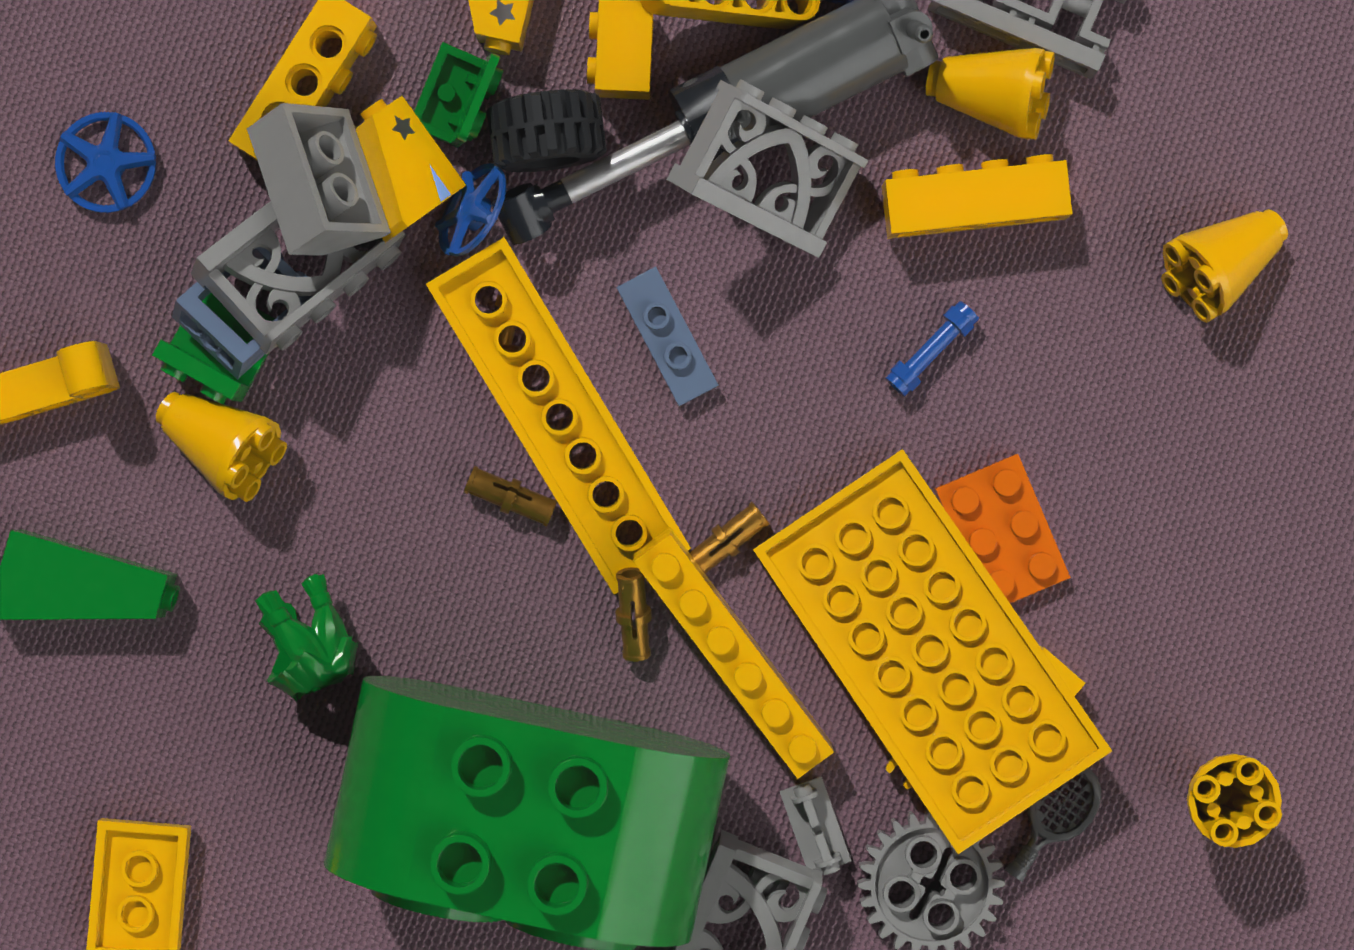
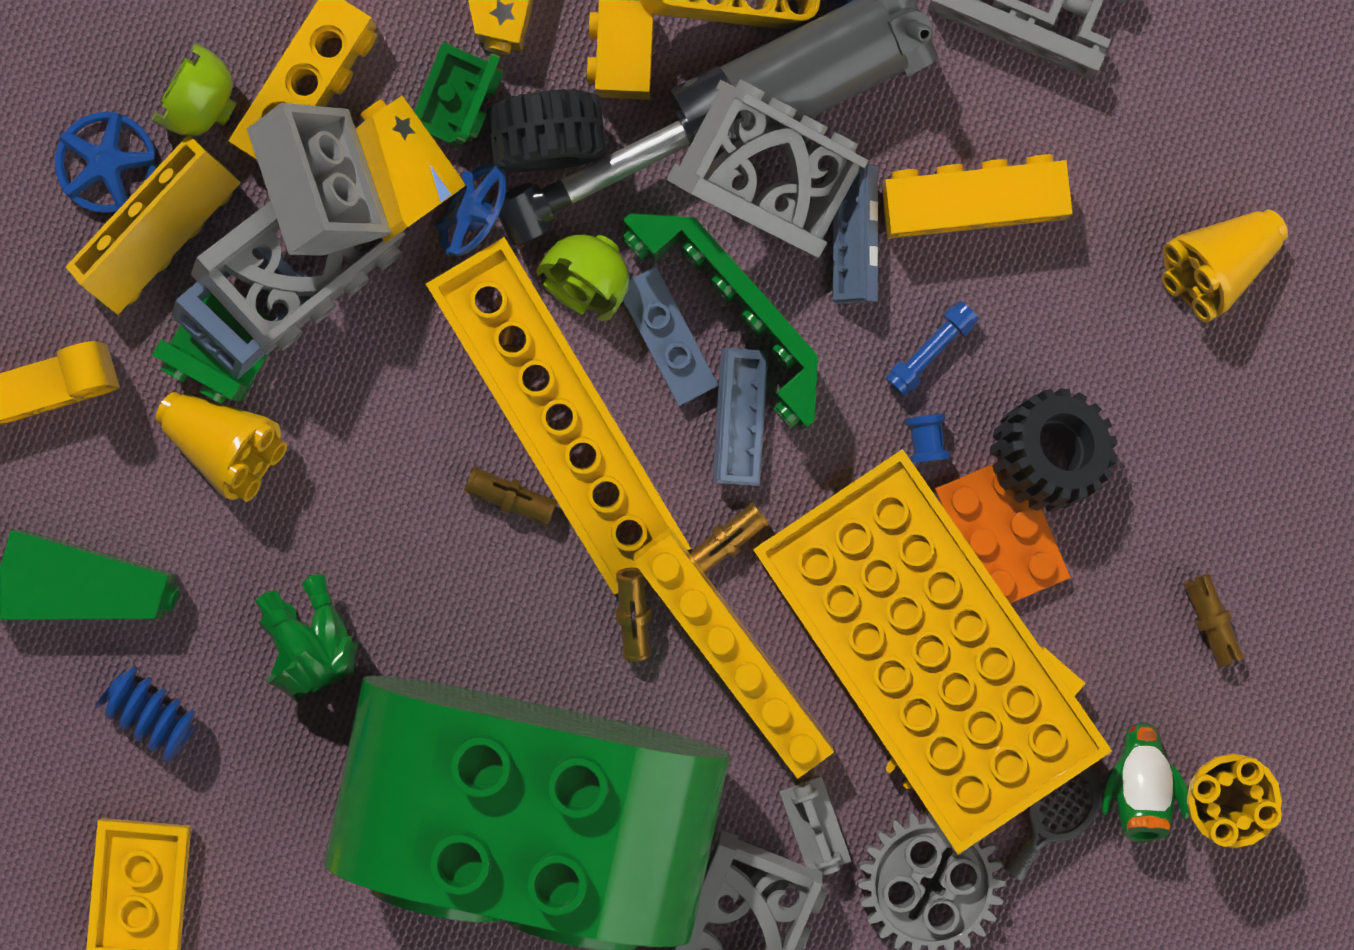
(148, 713): none -> blue piece
(153, 225): none -> yellow brick
(197, 95): none -> lime cylinder
(586, 274): none -> lime cylinder
(659, 233): none -> green slope
(740, 416): none -> sand blue plate
(857, 241): none -> sand blue plate
(927, 438): none -> blue bush
(996, 88): yellow cone -> none
(1081, 435): none -> black tyre
(1144, 786): none -> animal
(1214, 620): none -> pearl gold pin

